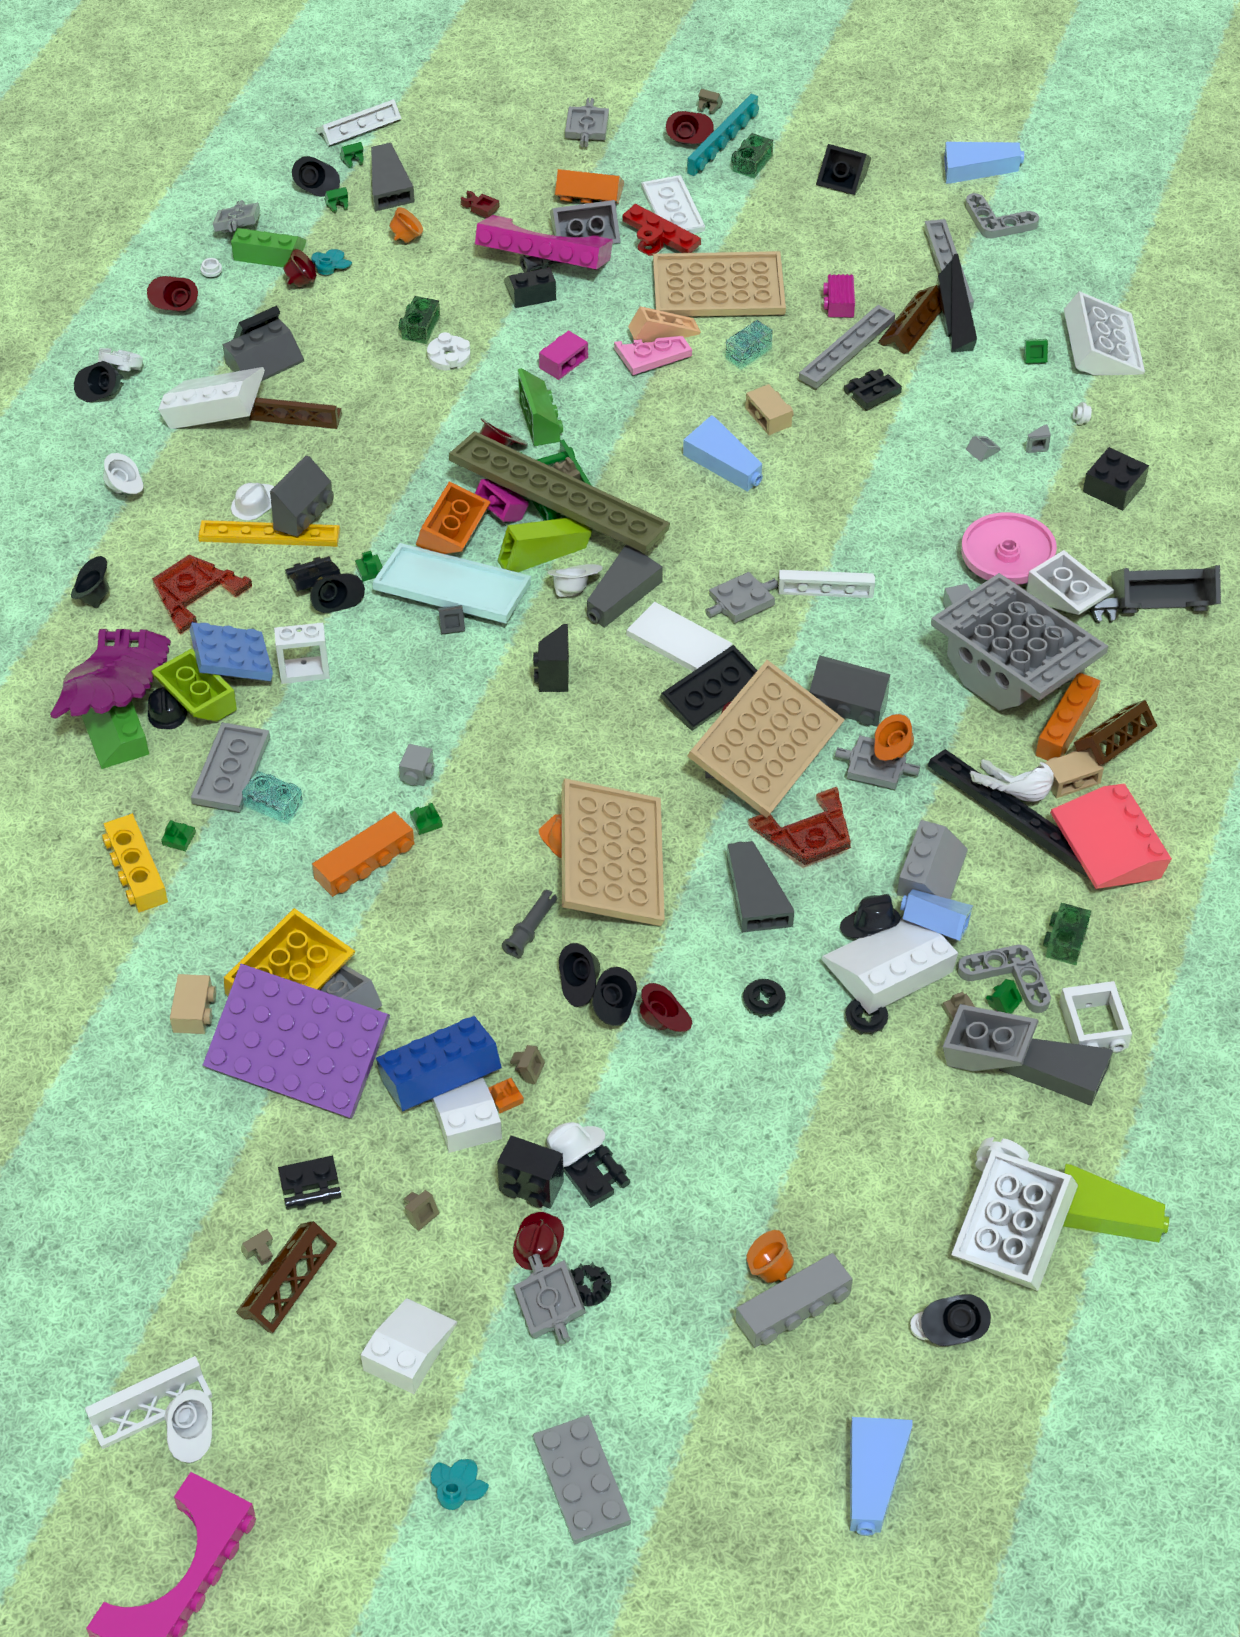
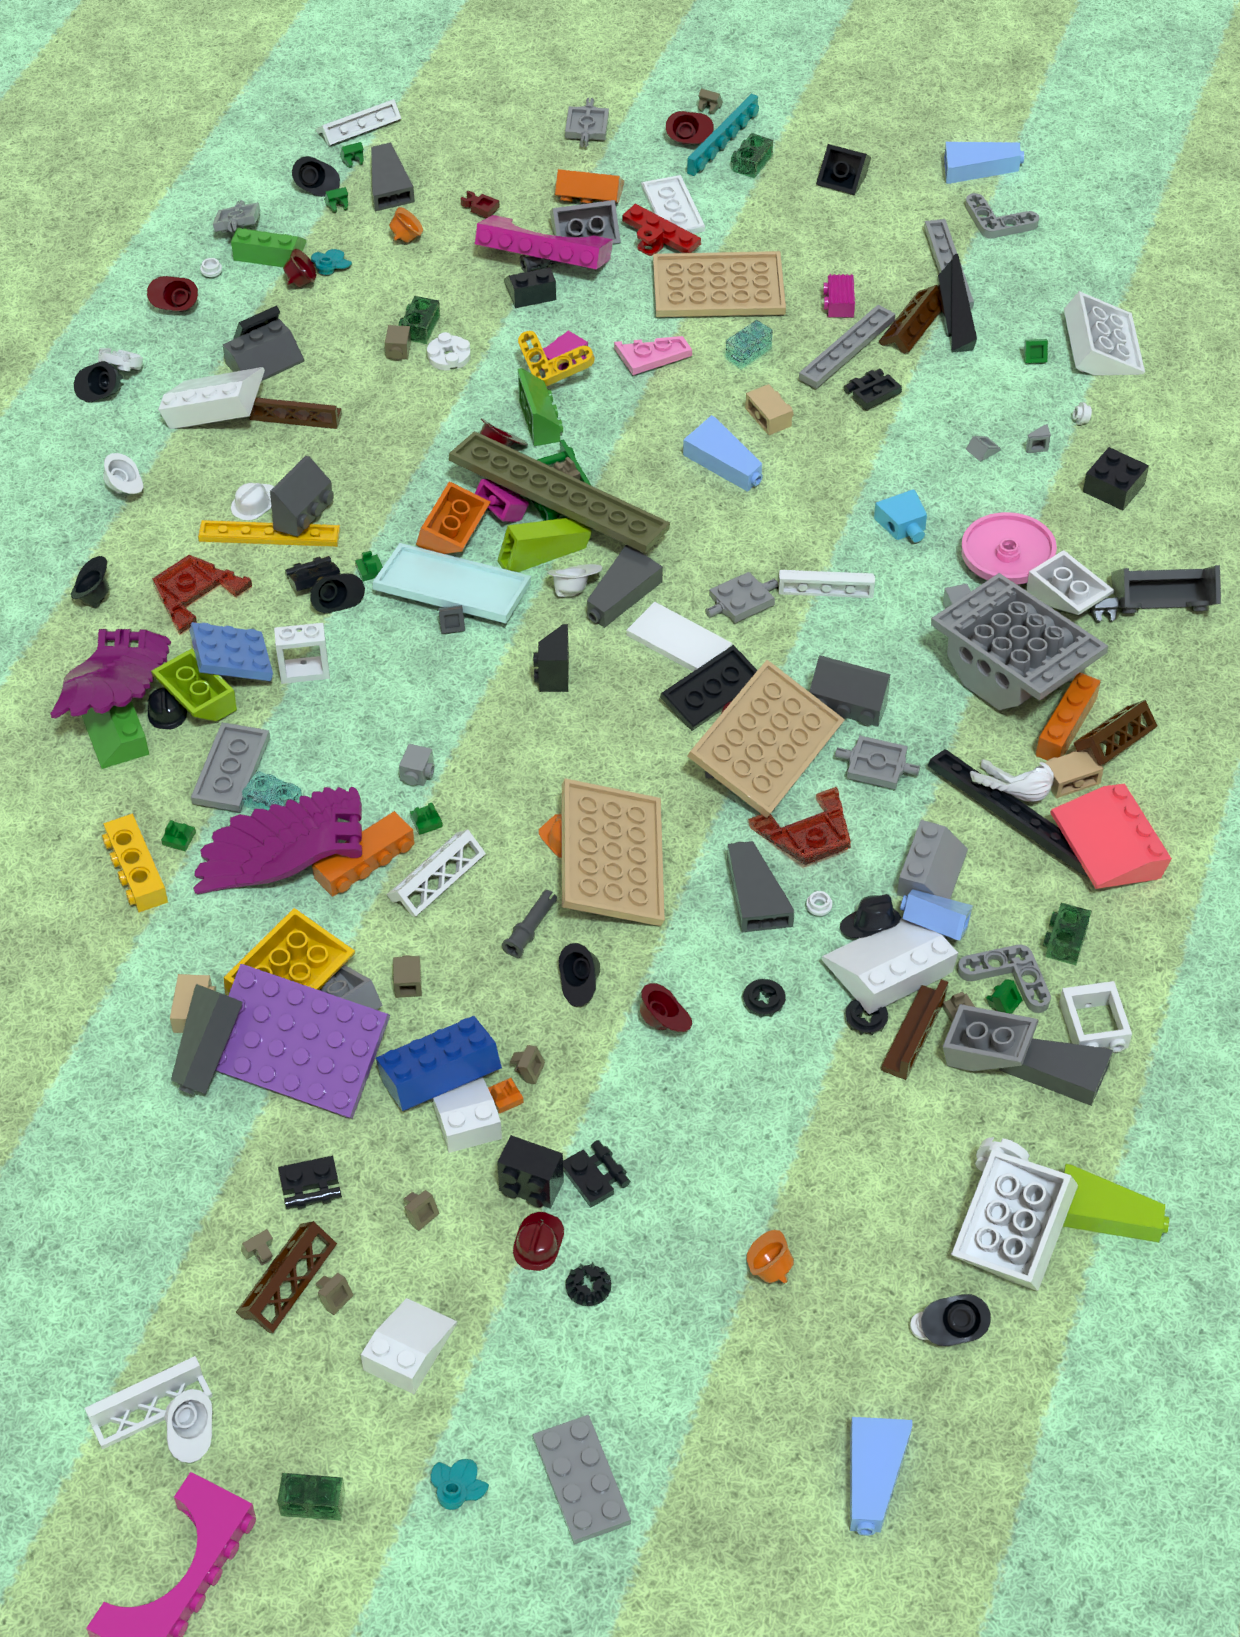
(204, 1038): none -> dark grey slope
(281, 840): none -> magenta animal
(311, 1496): none -> clear green brick
(334, 1292): none -> dark tan tile
(397, 342): none -> dark tan brick
(407, 976): none -> dark tan brick
(429, 868): none -> white fence
(549, 1299): light grey plate -> none
(551, 366): none -> yellow beam
(574, 1140): white piece -> none
(614, 996): black piece -> none
(654, 324): light nougat slope -> none
(794, 1300): light grey brick -> none
(819, 897): none -> white plate
(893, 737): orange piece -> none
(902, 516): none -> medium azure torso
(915, 1030): none -> reddish brown fence

